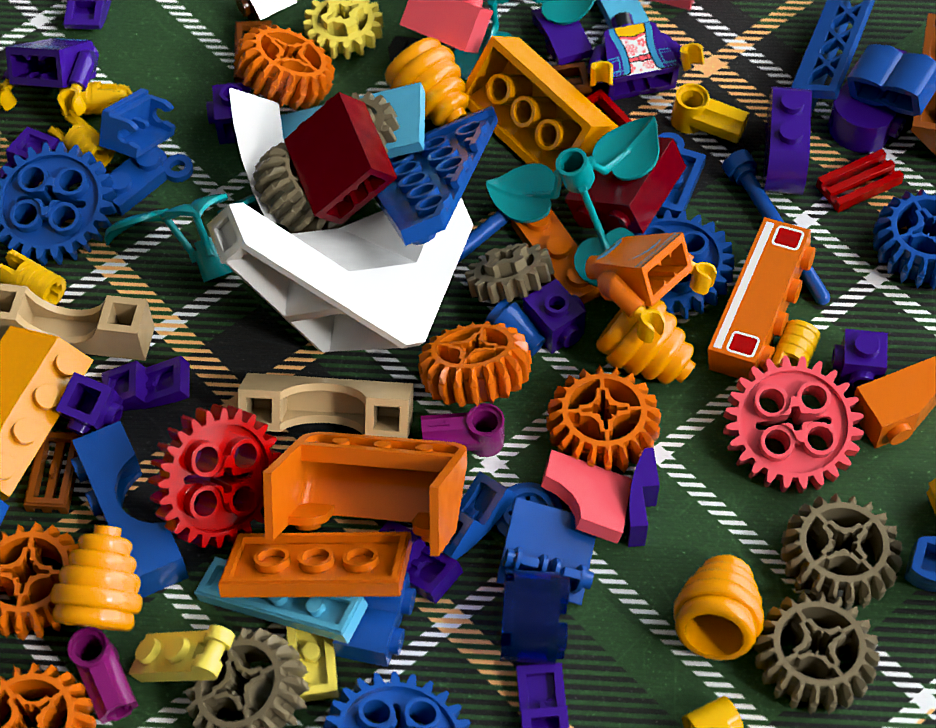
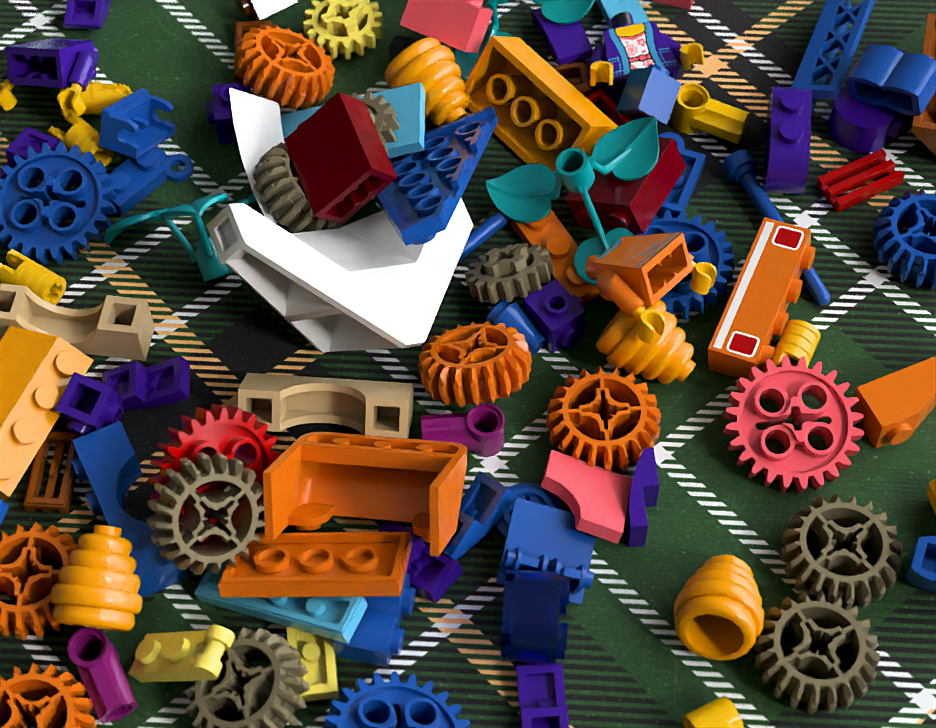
(178, 535): none -> dark tan gear
(649, 93): none -> brick
(860, 357): dark purple brick -> none

